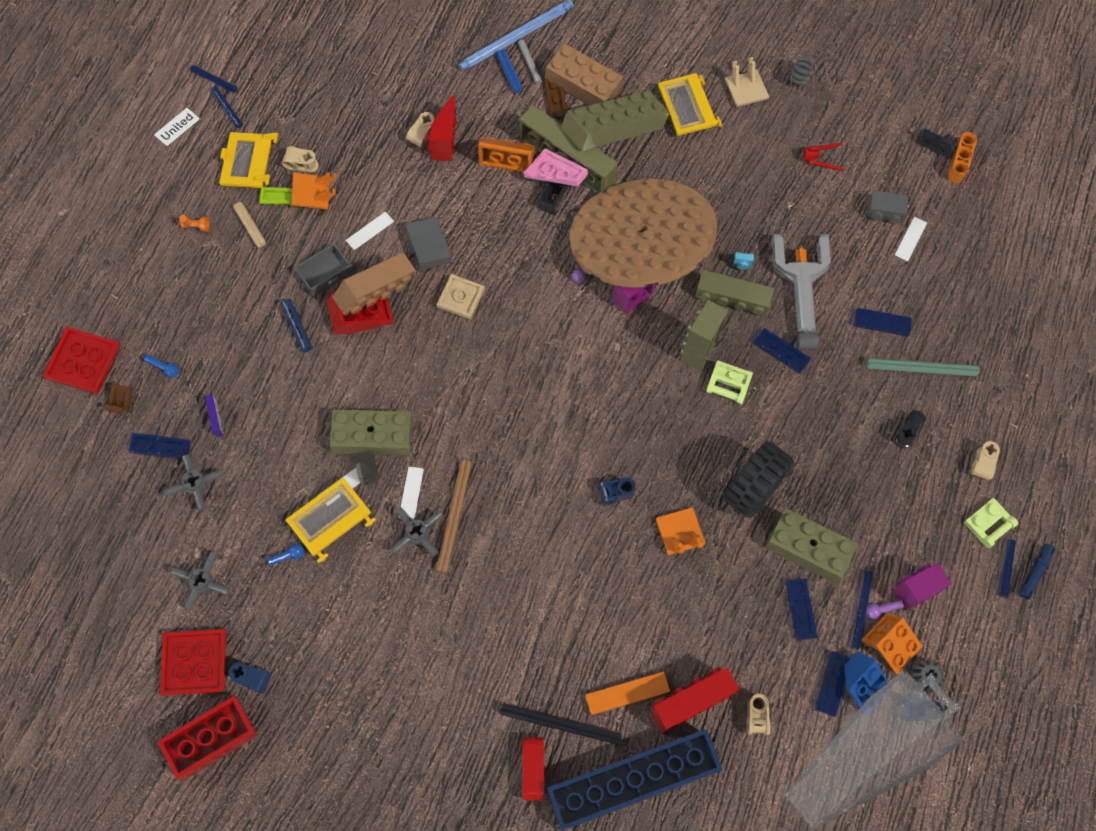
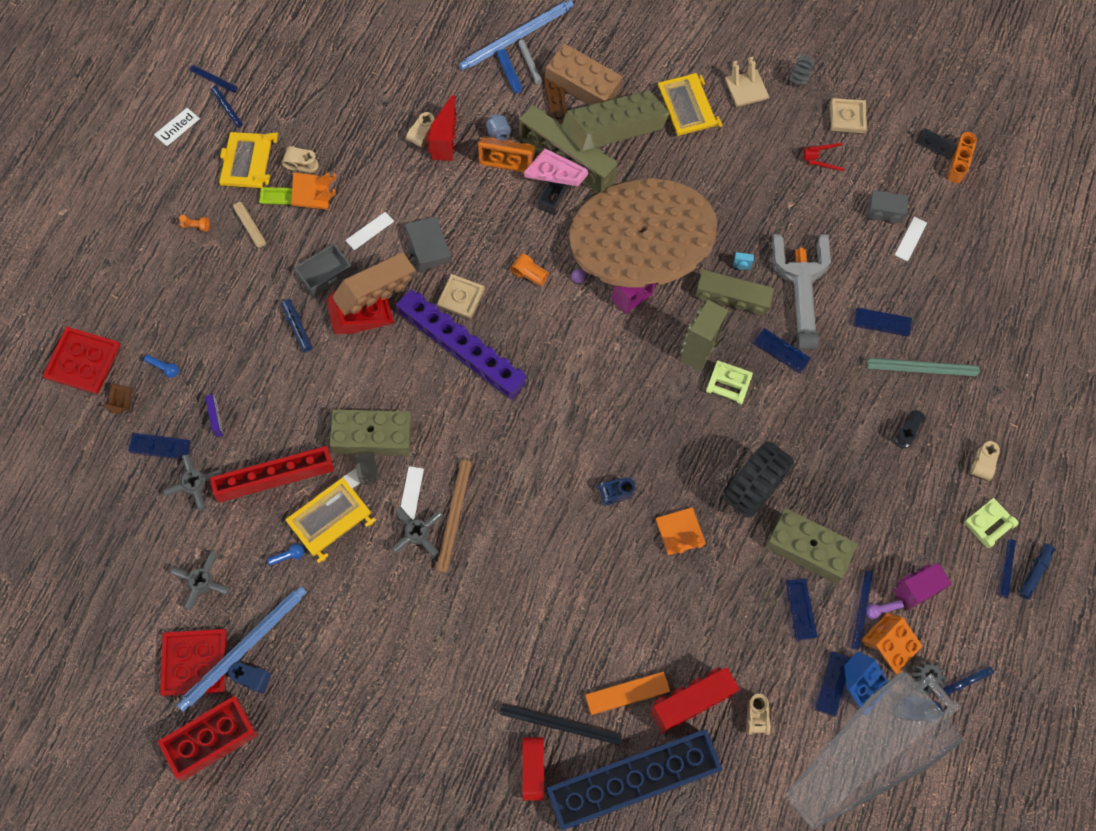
(240, 649): none -> medium blue piece
(272, 474): none -> red brick
(498, 127): none -> sand blue head
(508, 386): none -> dark purple brick
(527, 268): none -> orange piece
(848, 115): none -> tan plate
(968, 680): none -> clear blue bar

